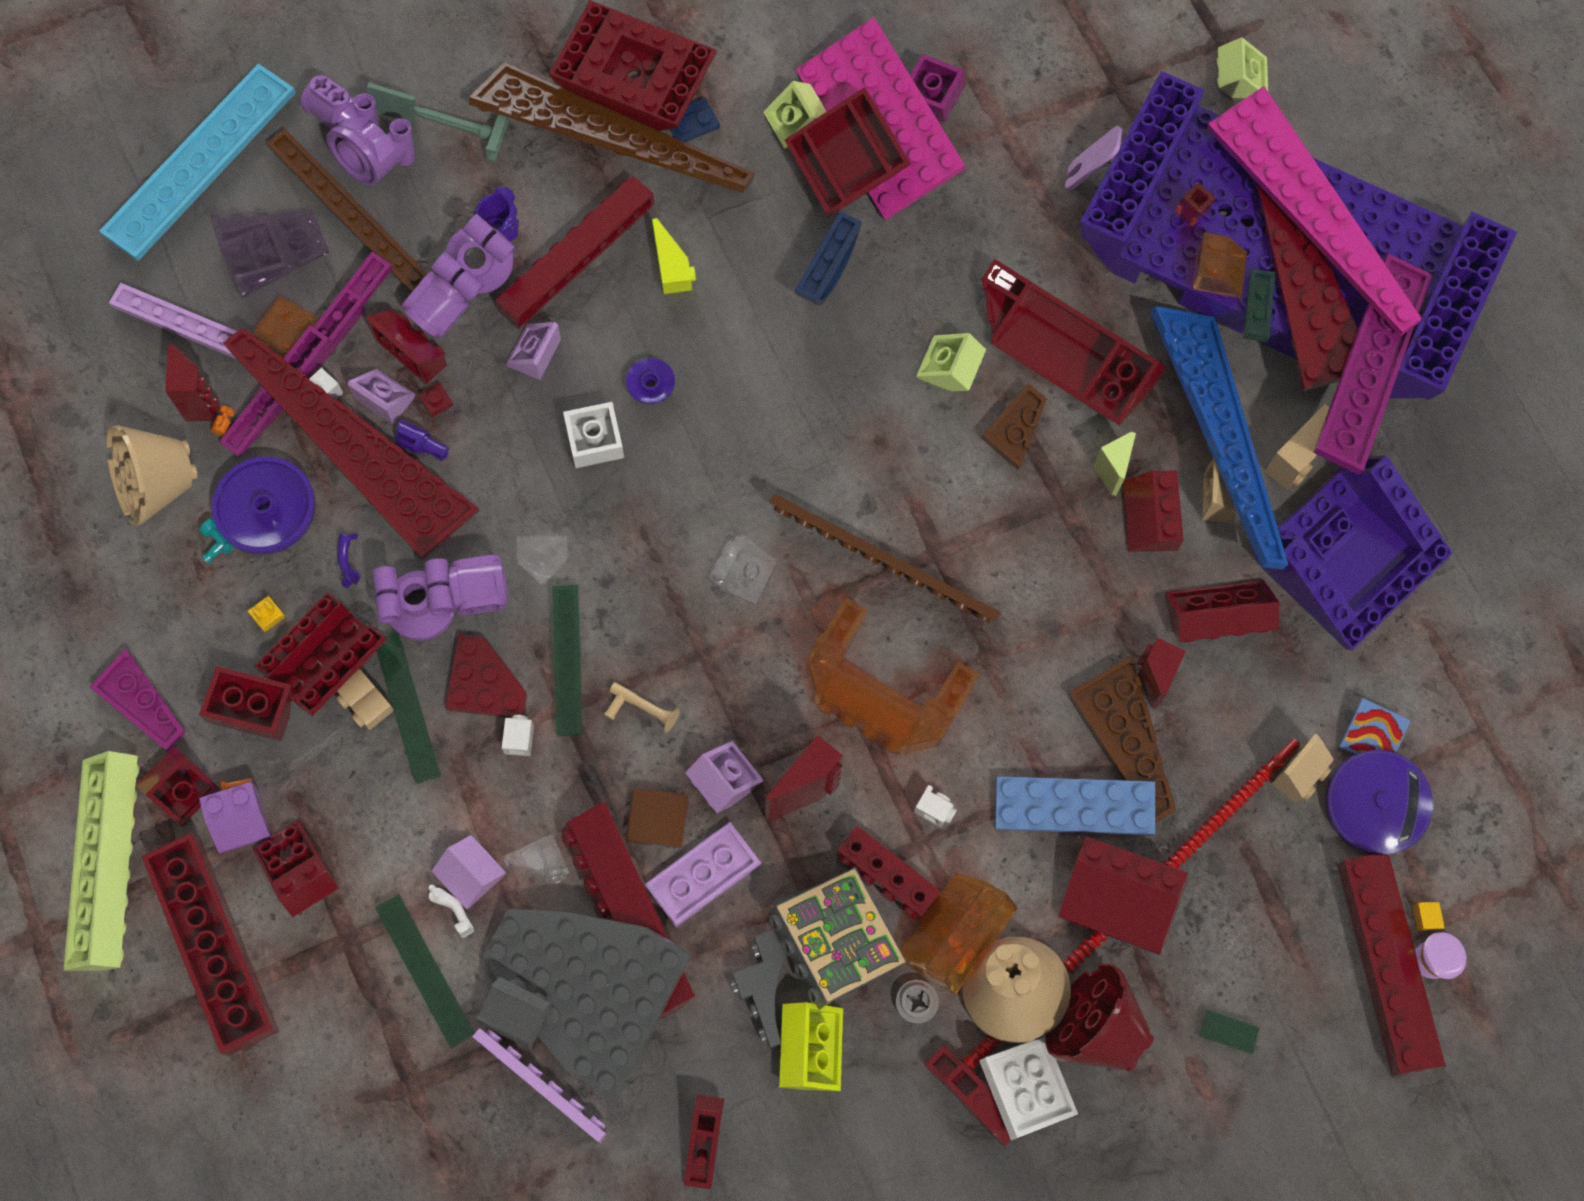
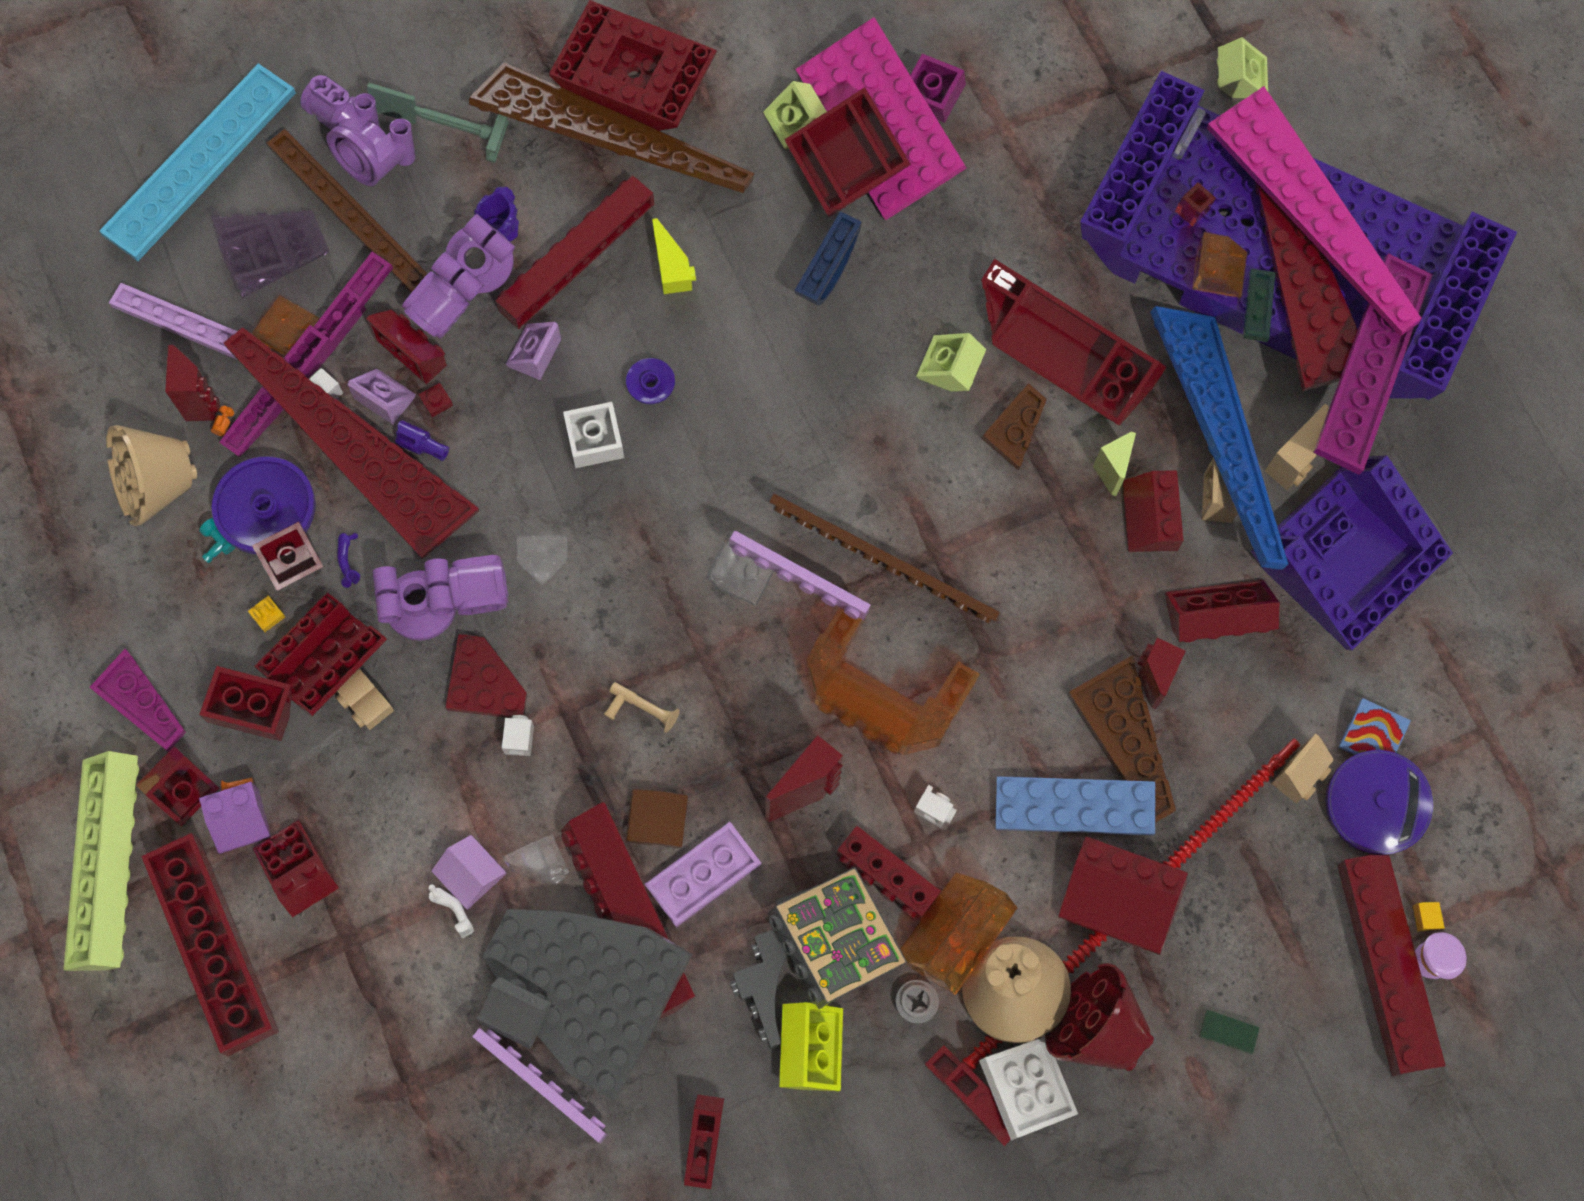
(287, 556): none -> slope
(408, 709): clear green tile -> none
(425, 971): clear green tile -> none
(567, 661): clear green plate -> none
(696, 122): dark blue plate -> none
(724, 776): lavender slope -> none
(807, 581): none -> lavender plate
(1094, 157): lavender piece -> none
(1189, 133): none -> clear tile

